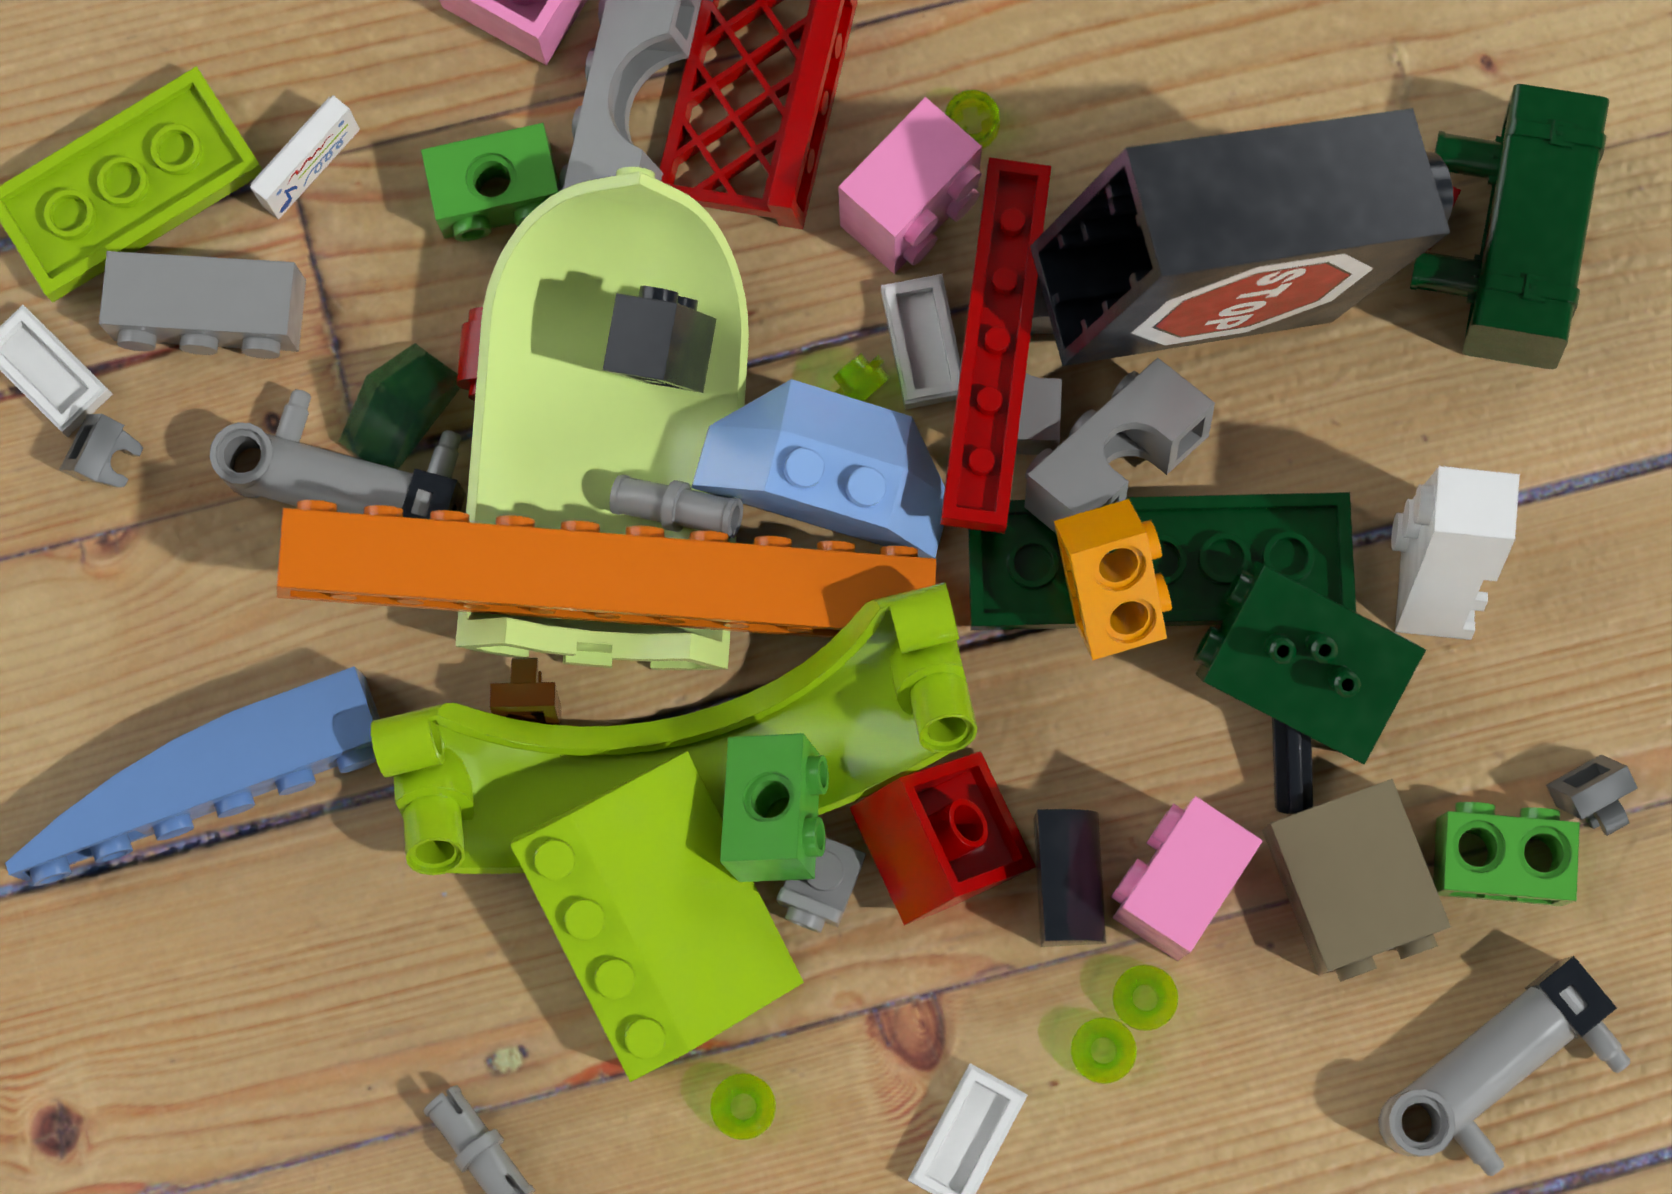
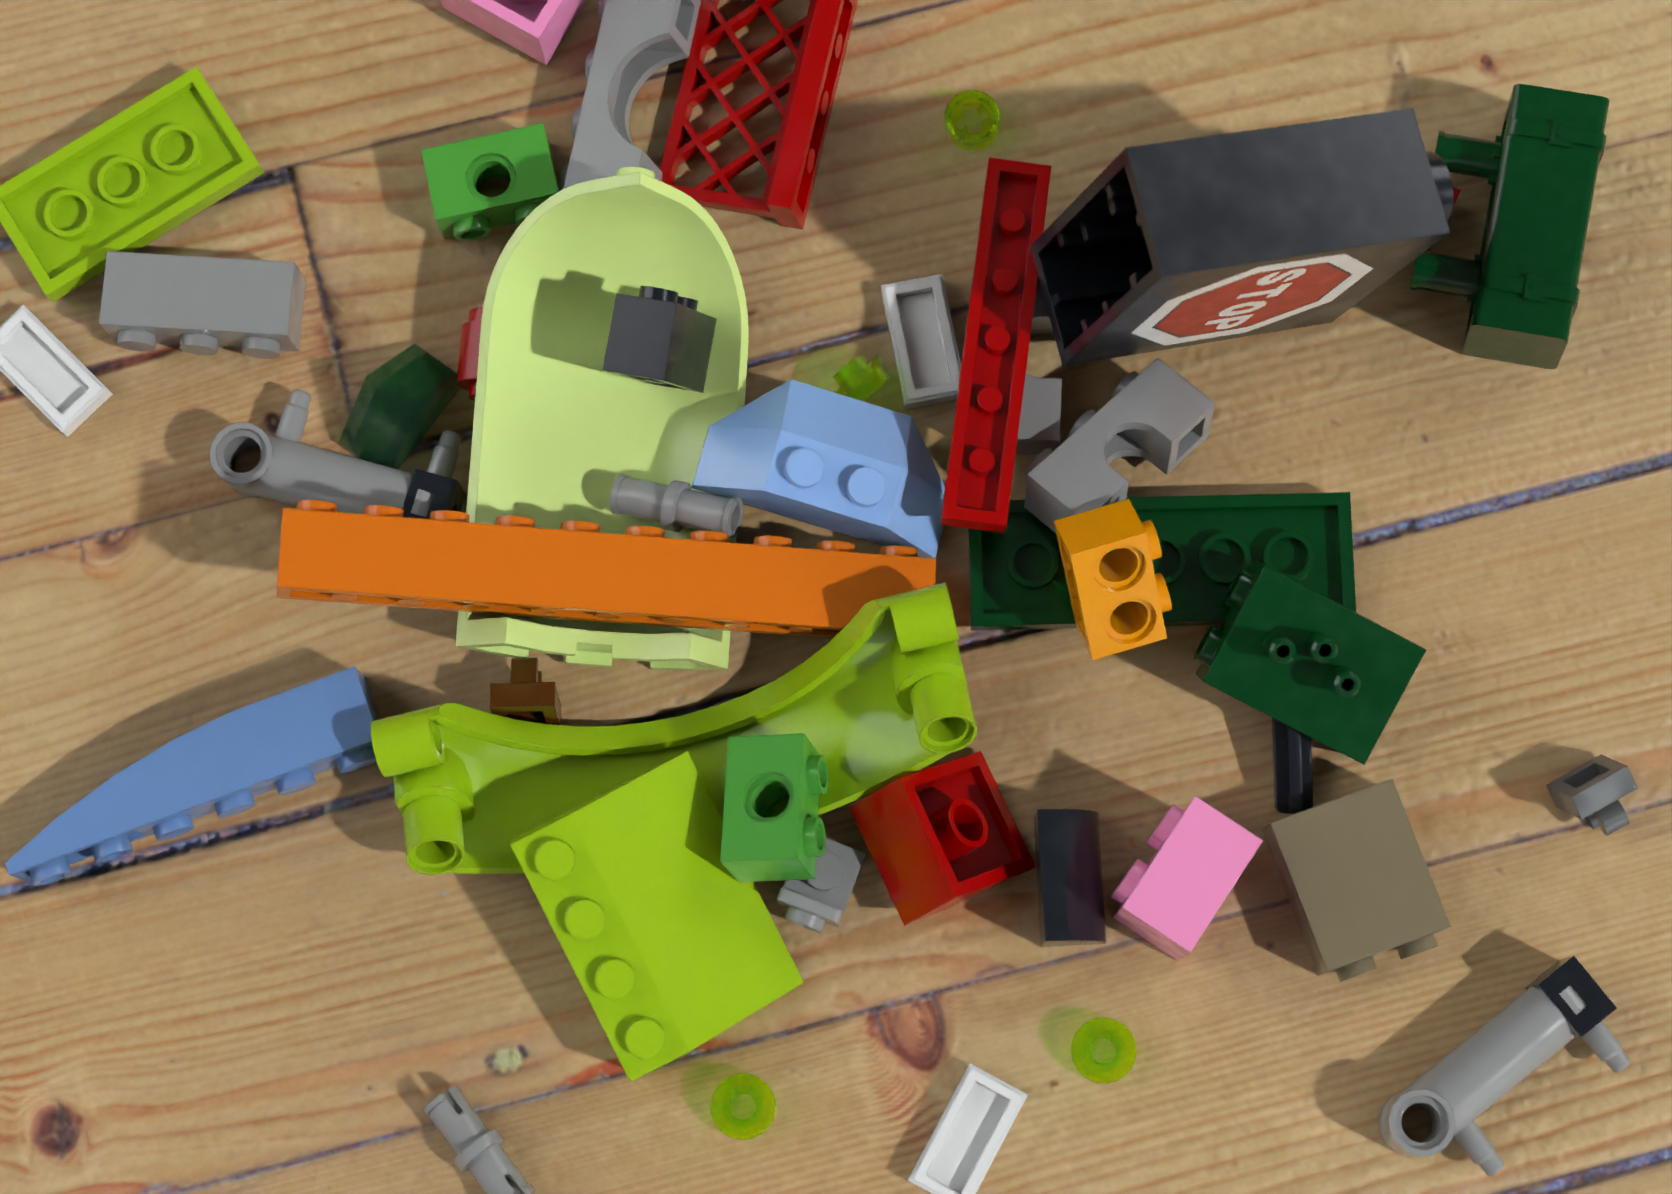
(93, 448): dark grey tile -> none
(304, 156): white tile -> none
(911, 187): bright pink brick -> none
(1165, 992): clear neon green plate -> none
(1449, 543): white wedge -> none
(1506, 872): bright green brick -> none

